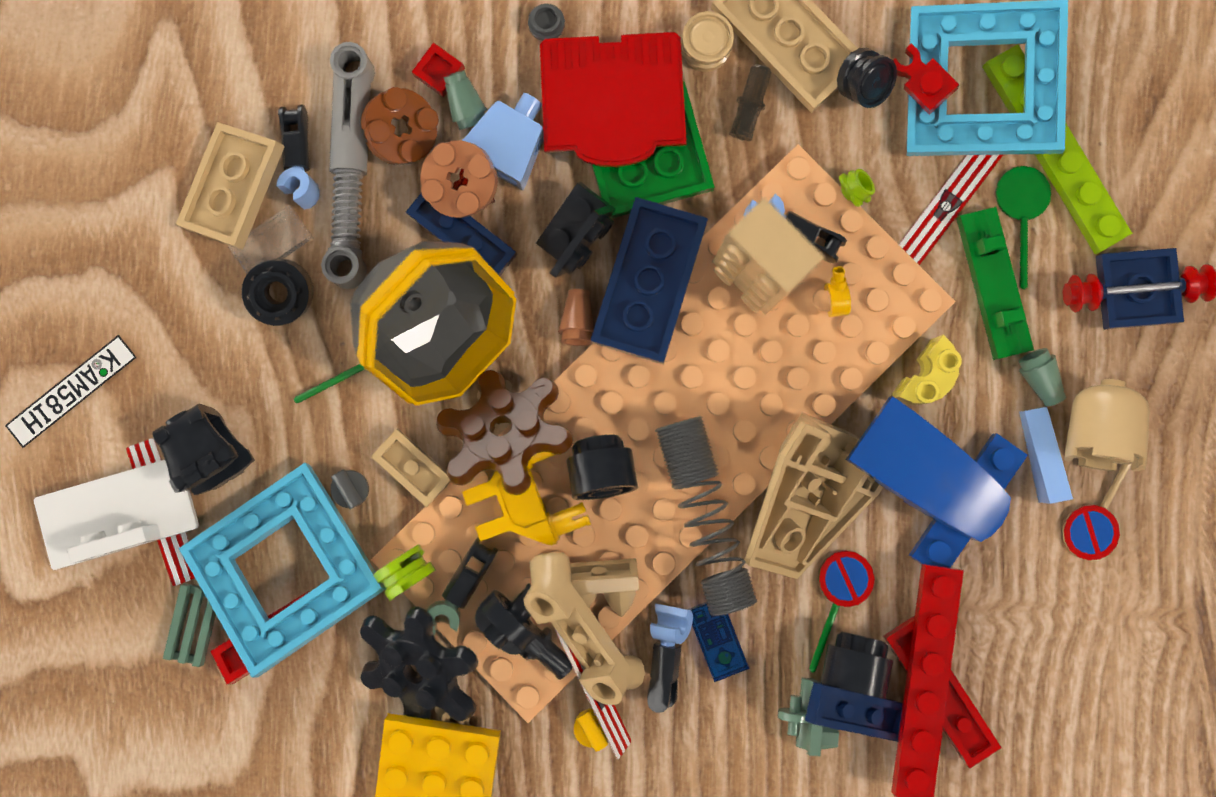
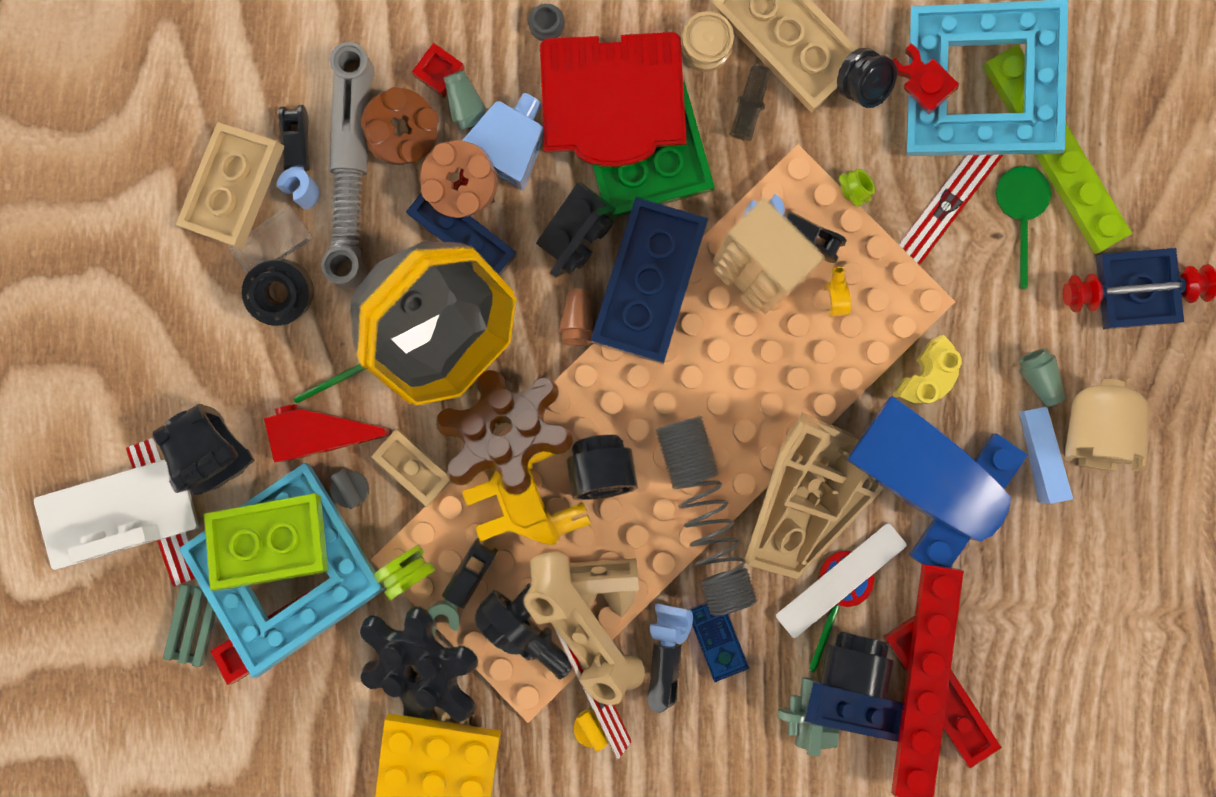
(70, 391): sticker -> none
(265, 542): none -> lime plate
(308, 432): none -> red slope
(841, 580): none -> white sticker
(994, 283): green hinge -> none
(1091, 529): piece -> none

